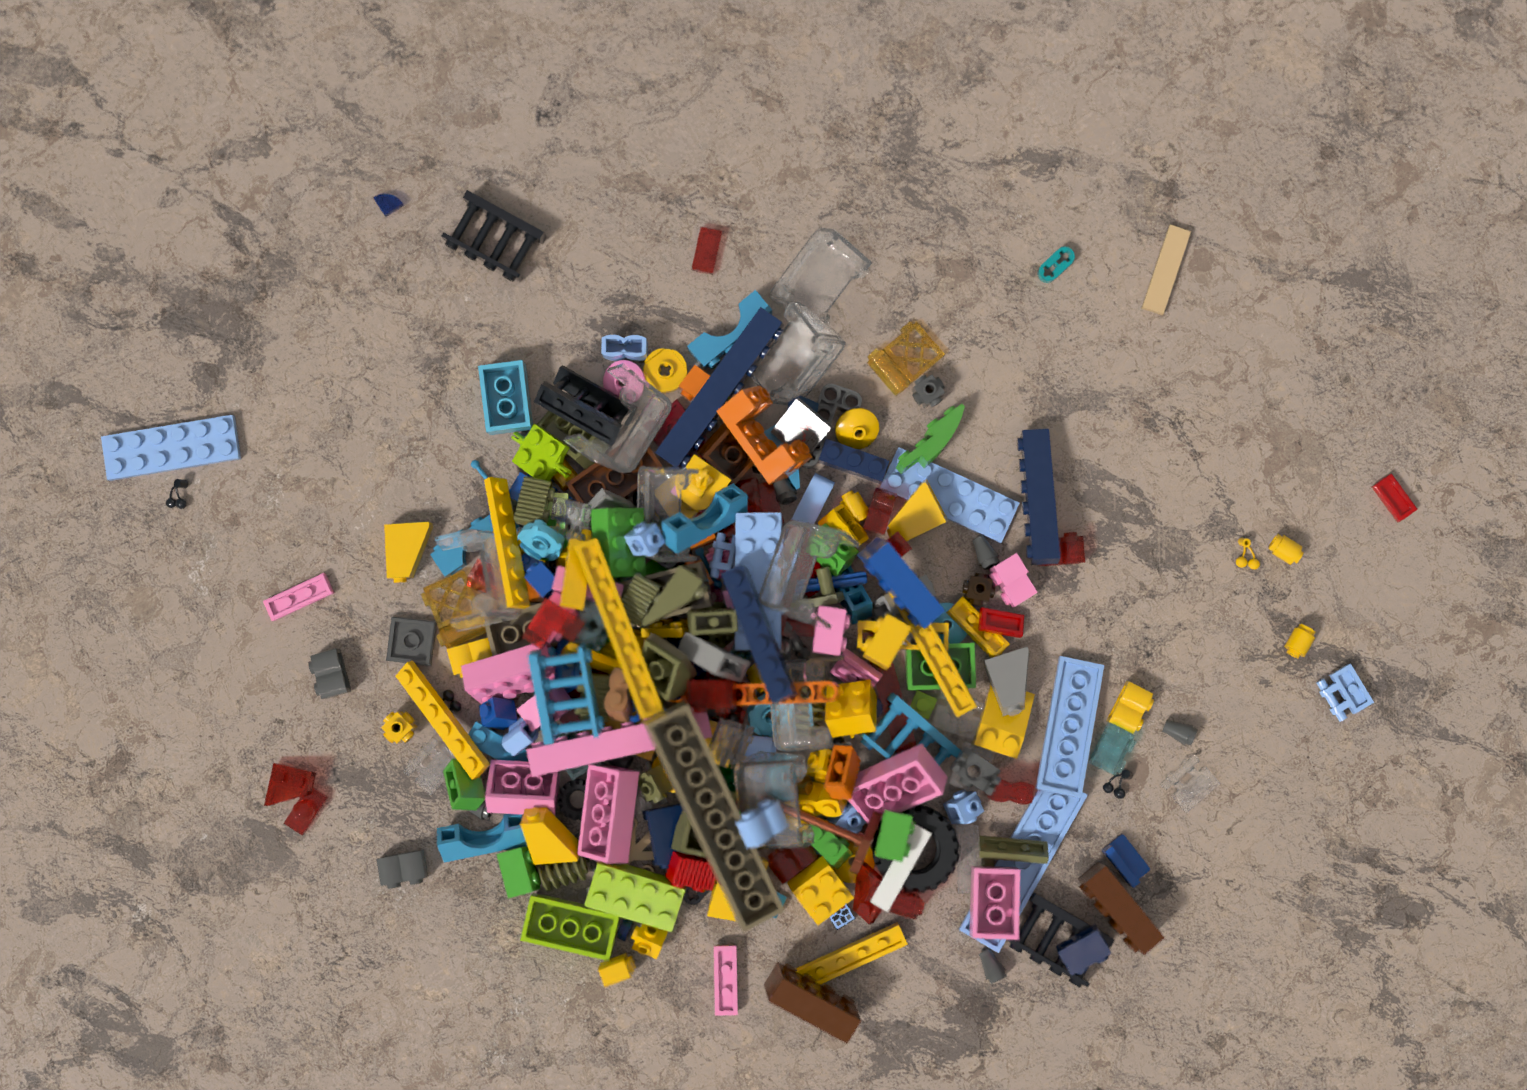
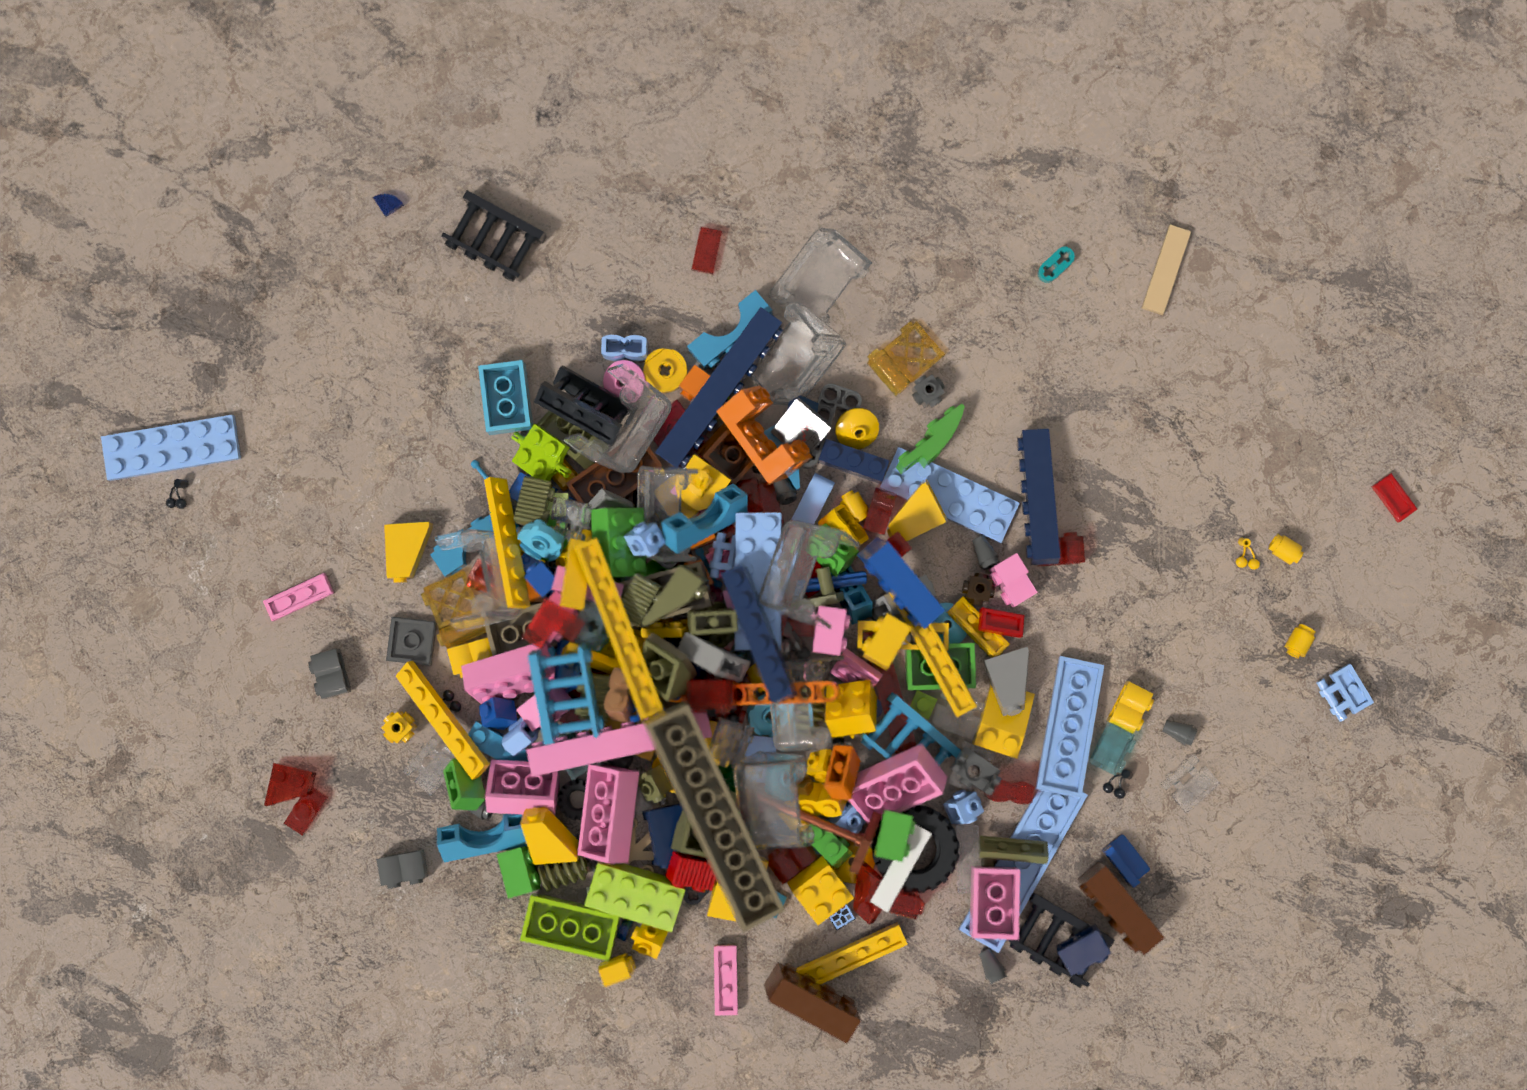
(762, 823): light blue brick -> none

